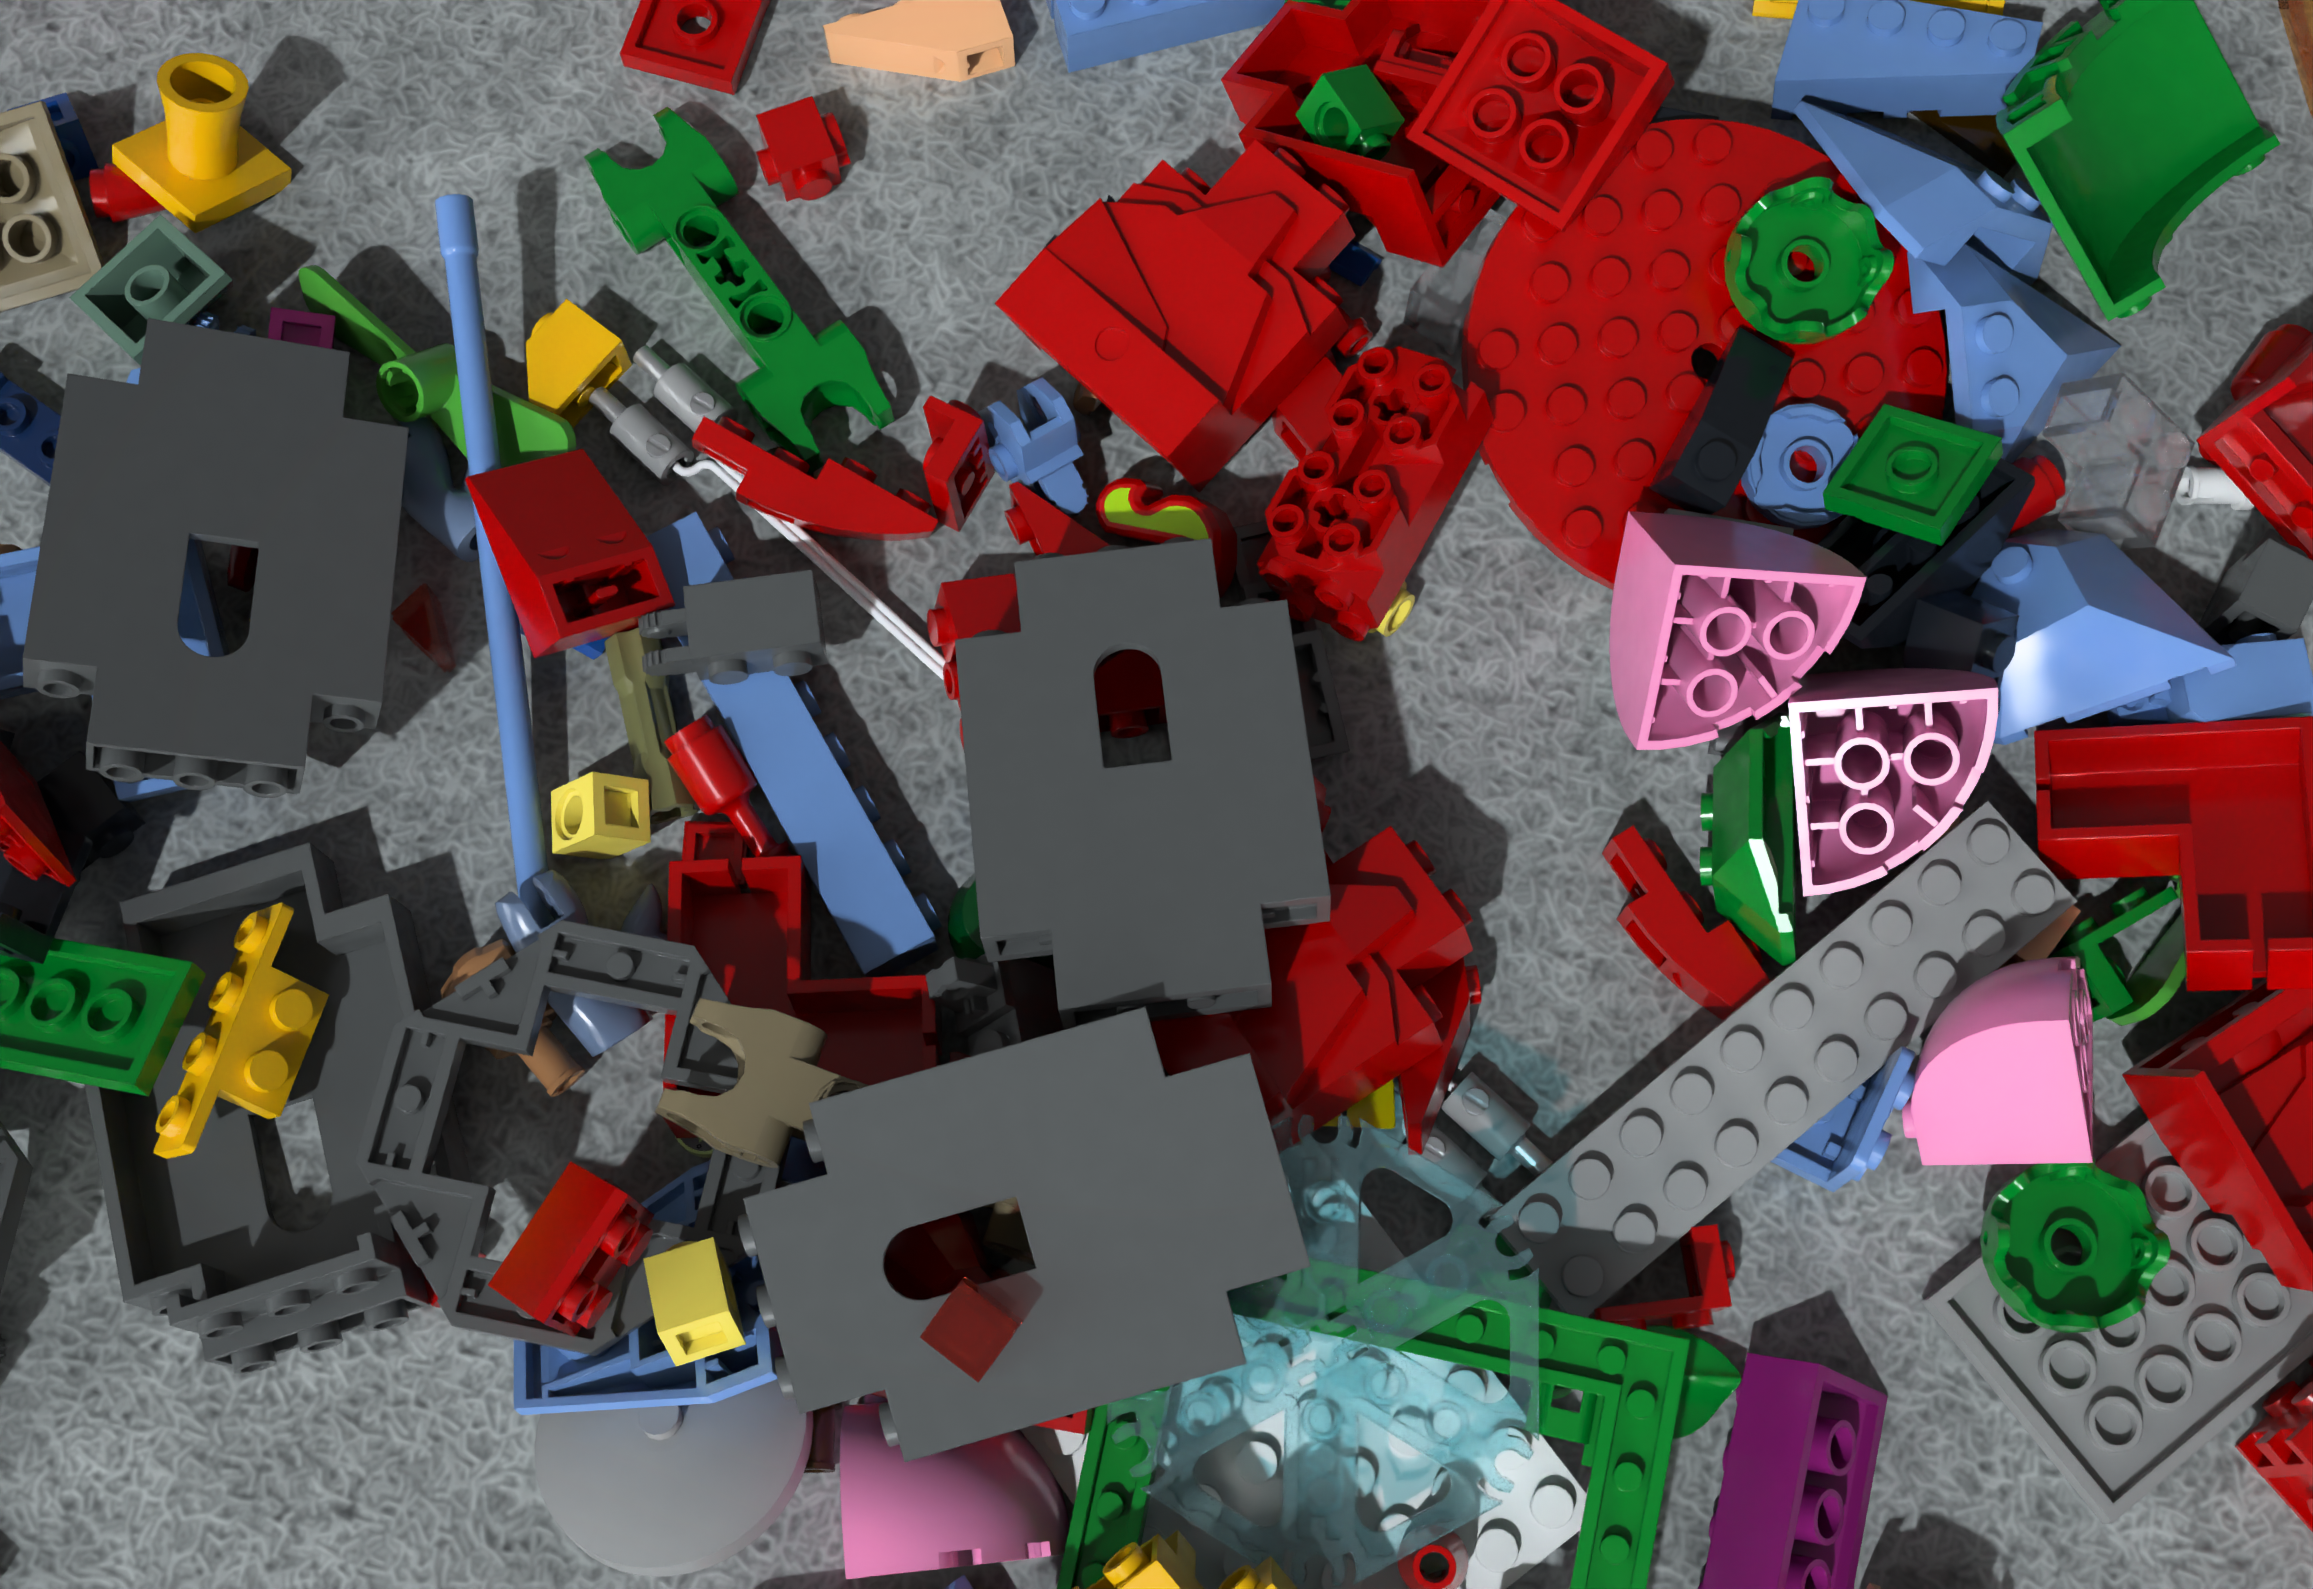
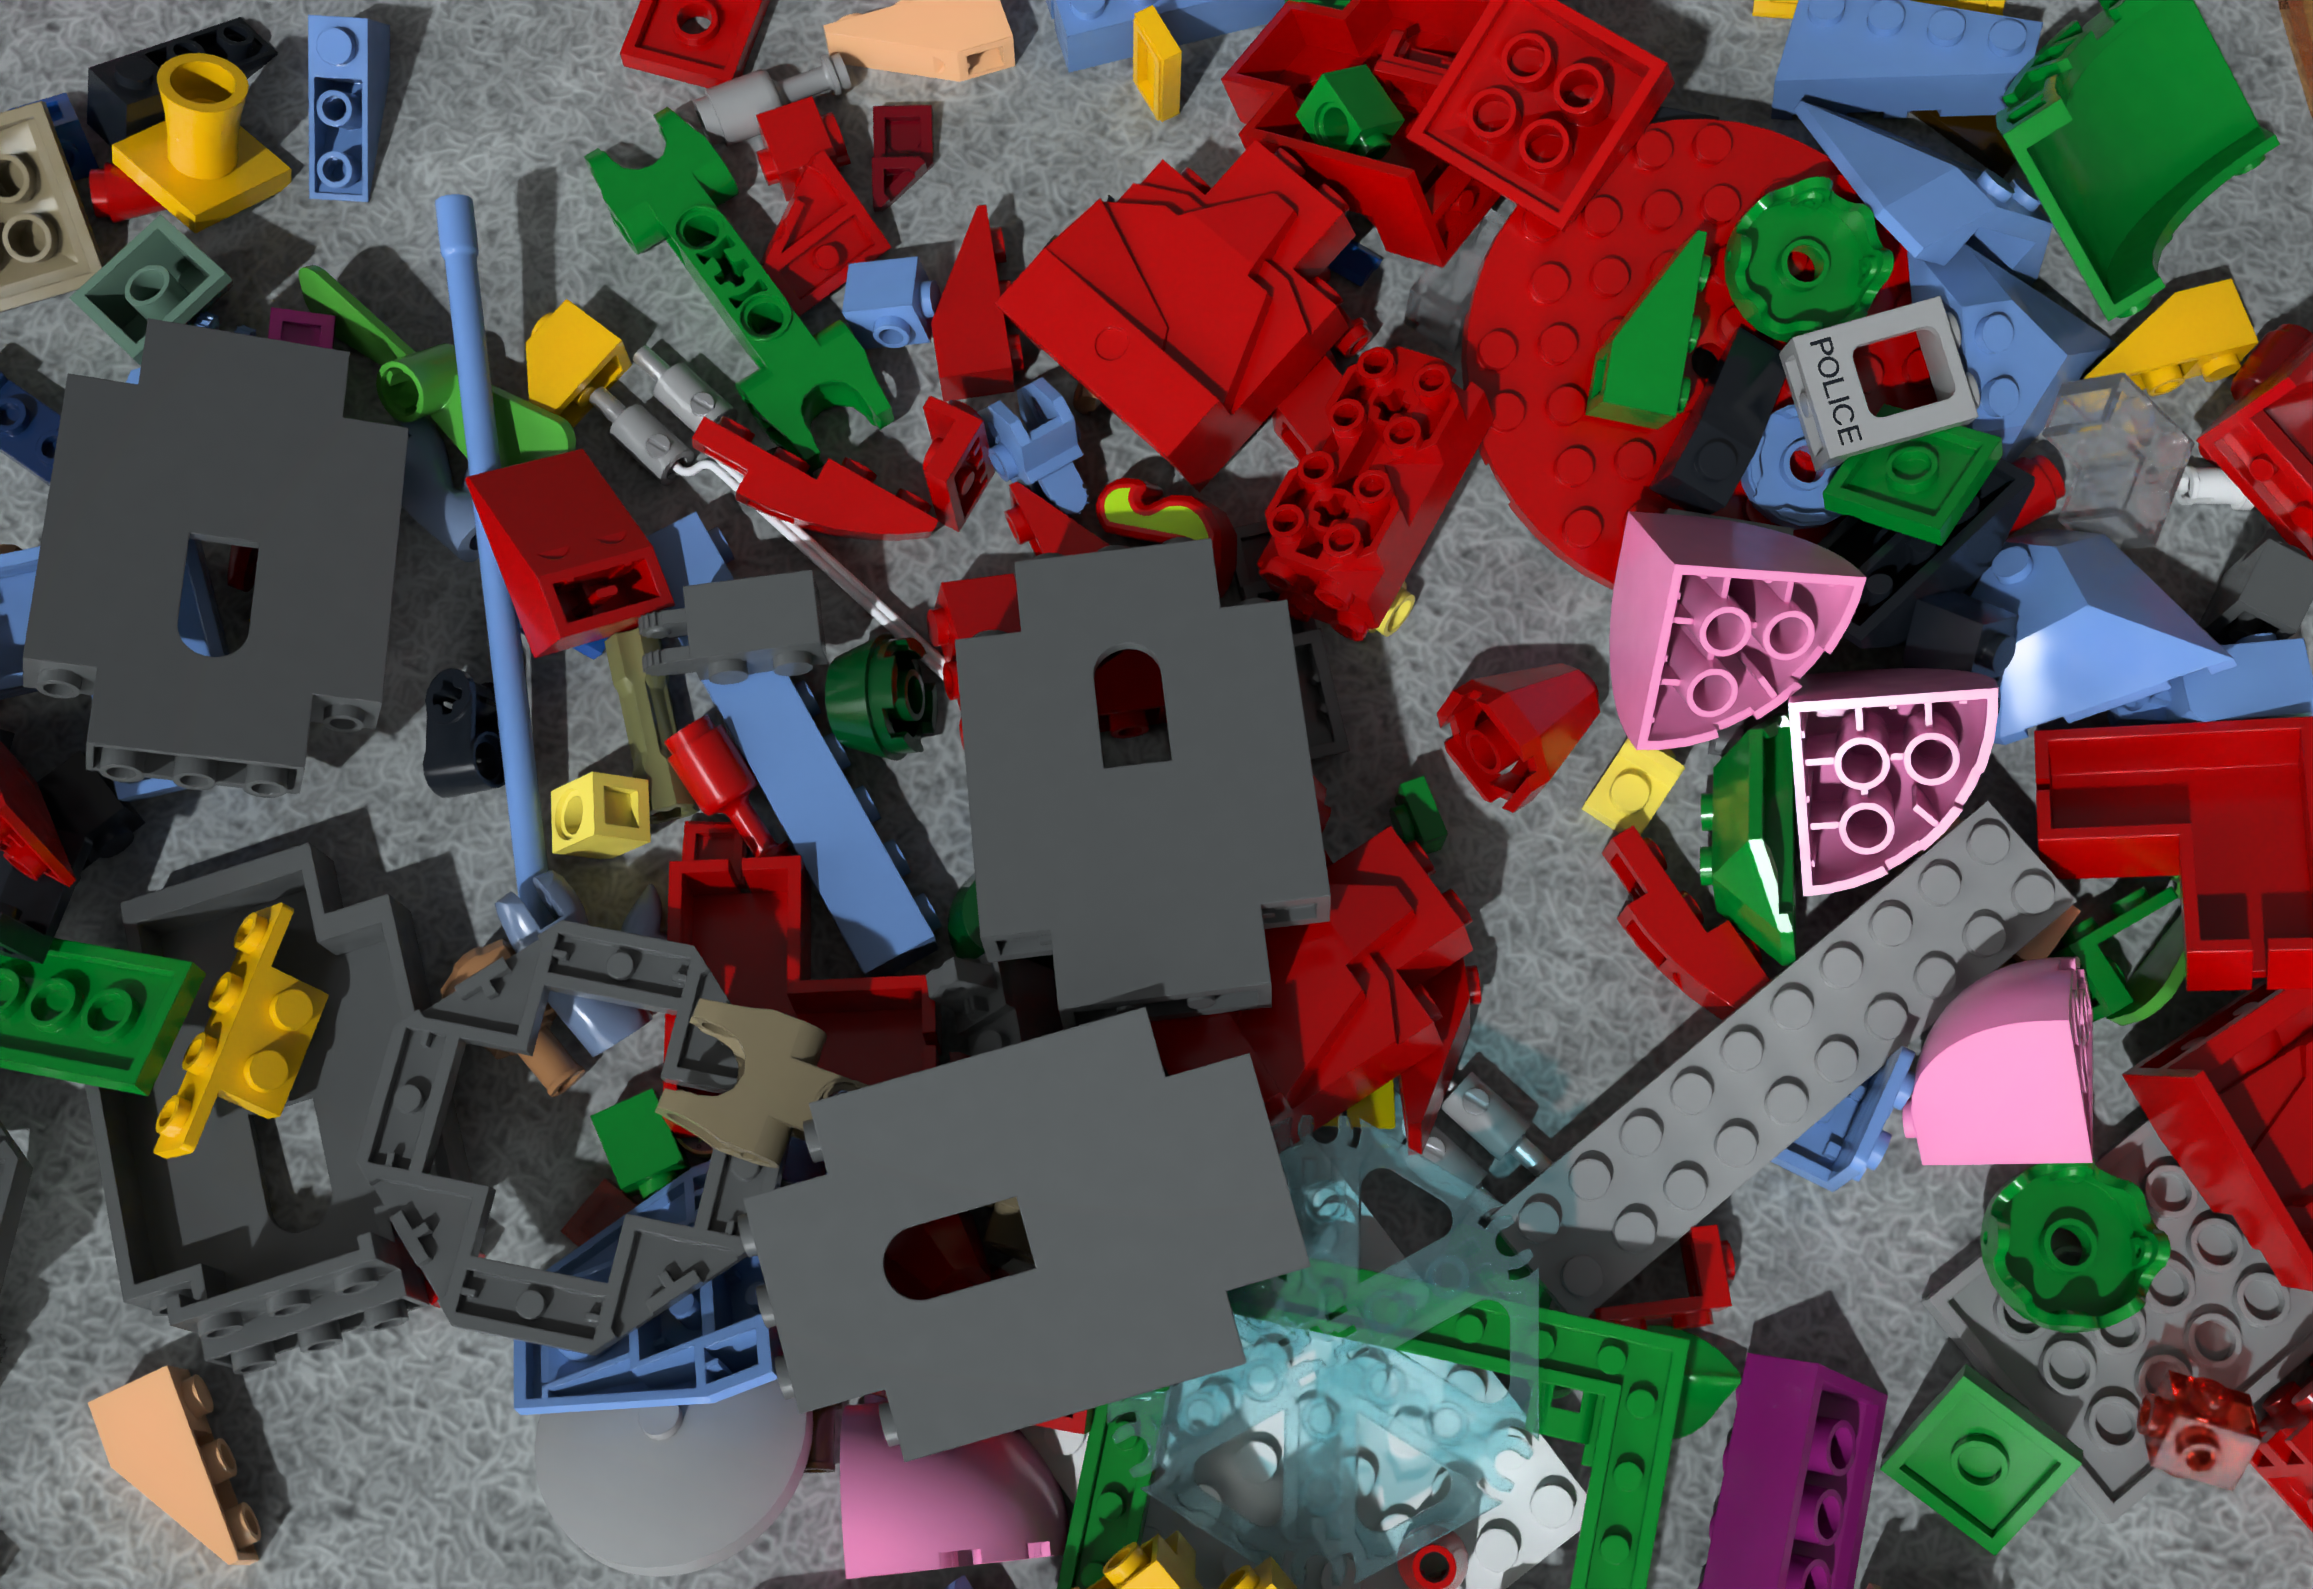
(126, 92): none -> black slope
(165, 1449): none -> light nougat slope
(345, 104): none -> medium blue slope
(424, 624): clear red slope -> none
(461, 741): none -> black piece
(574, 1251): red slope -> none
(640, 1145): none -> green brick
(694, 1301): light yellow brick -> none
(731, 108): none -> light grey piece
(820, 237): none -> red wing
(880, 697): none -> dark green cone
(890, 302): none -> medium blue brick
(901, 150): none -> dark red slope
(968, 327): none -> red slope
(971, 1329): clear red slope -> none
(1156, 64): none -> yellow tile
(1418, 816): none -> green plate
(1522, 718): none -> red cone
(1633, 787): none -> light yellow bracket
(1644, 359): none -> green slope
(1831, 396): none -> light grey window
(1981, 1459): none -> green hinge
(2186, 337): none -> yellow slope
(2199, 1429): none -> clear red brick

